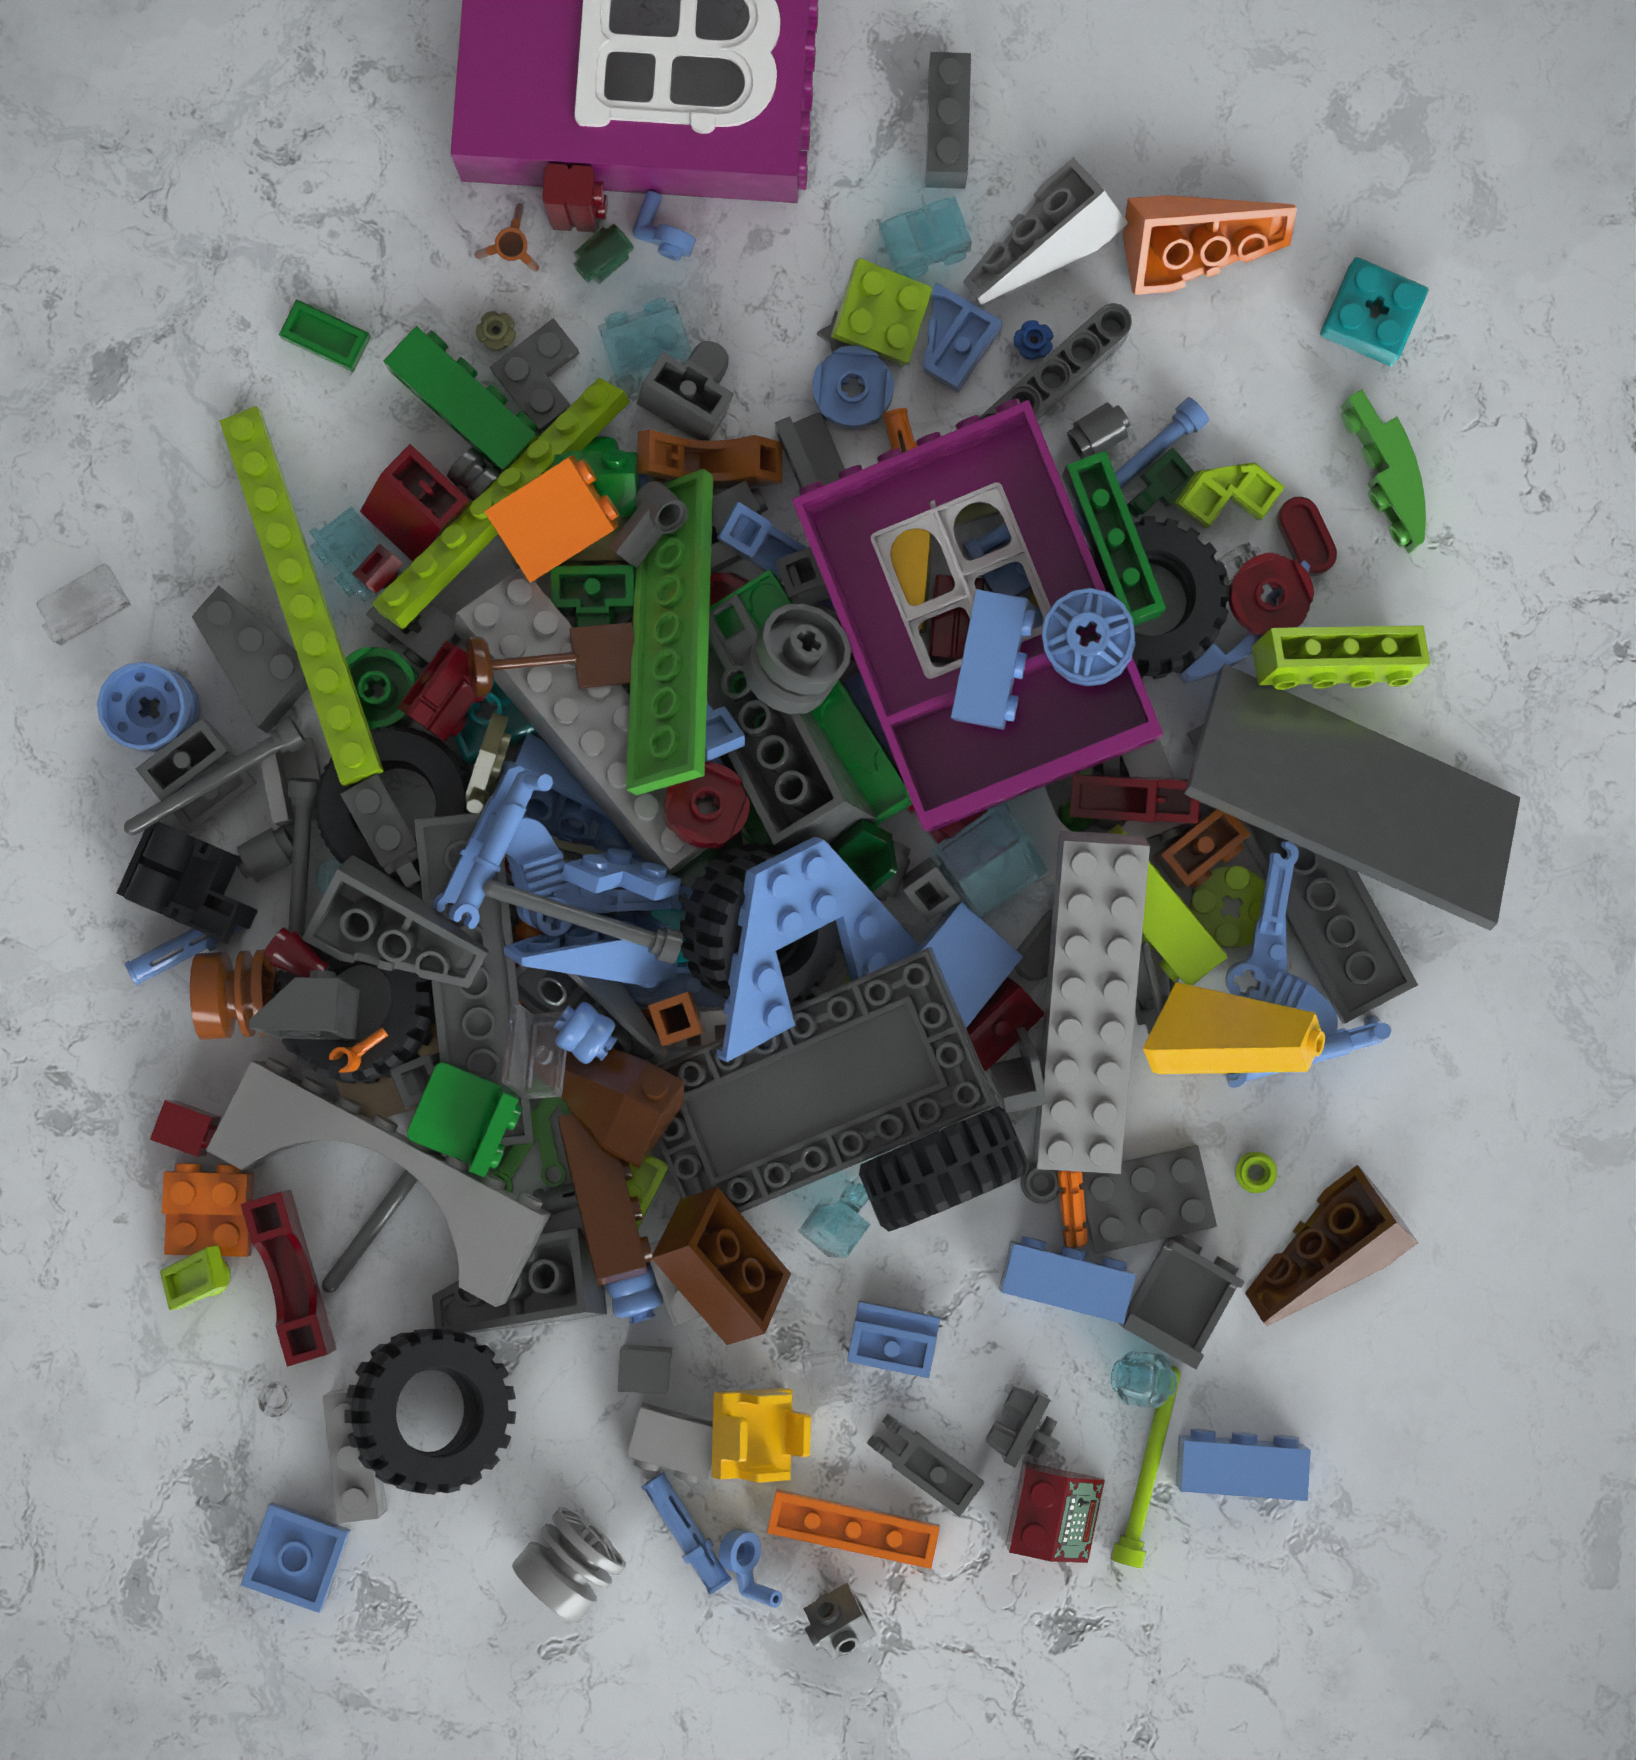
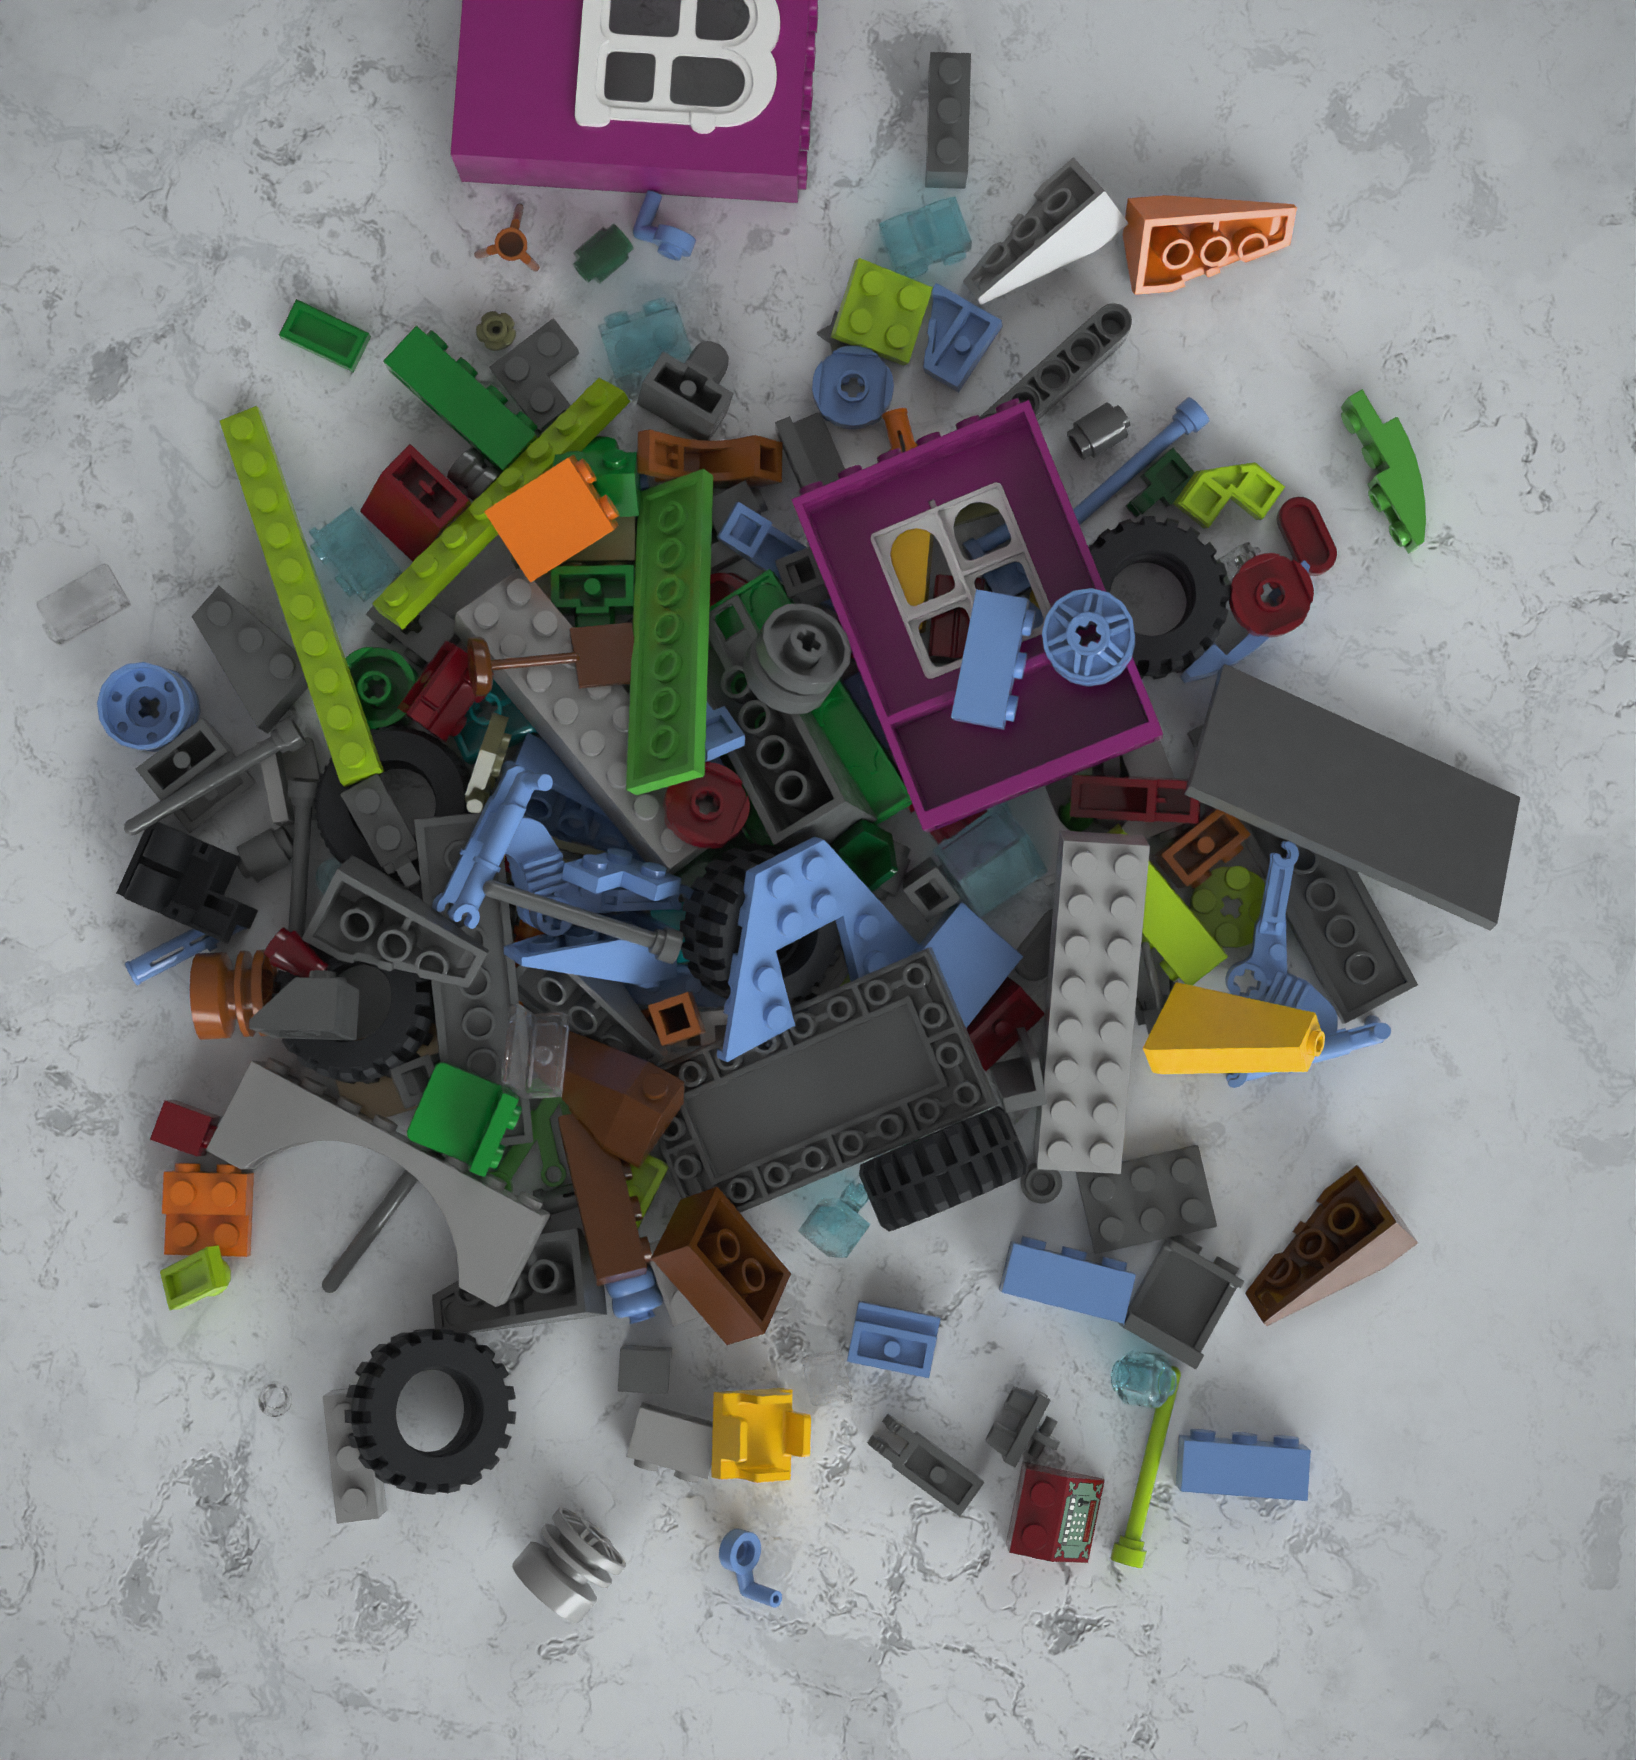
(295, 1557): medium blue plate -> none
(298, 1300): dark red arch -> none
(354, 1053): orange hand -> none
(378, 569): dark red plate -> none
(573, 198): dark red brick -> none
(585, 1032): medium blue piece -> none
(656, 513): dark grey piece -> none
(690, 1539): medium blue pin -> none
(838, 1622): dark grey brick -> none
(853, 1529): orange plate -> none
(1033, 350): blue plate -> none
(1072, 1208): orange axle -> none
(1112, 536): green brick -> none
(1269, 1172): lime plate -> none
(1340, 656): lime brick -> none
(1349, 317): teal brick -> none

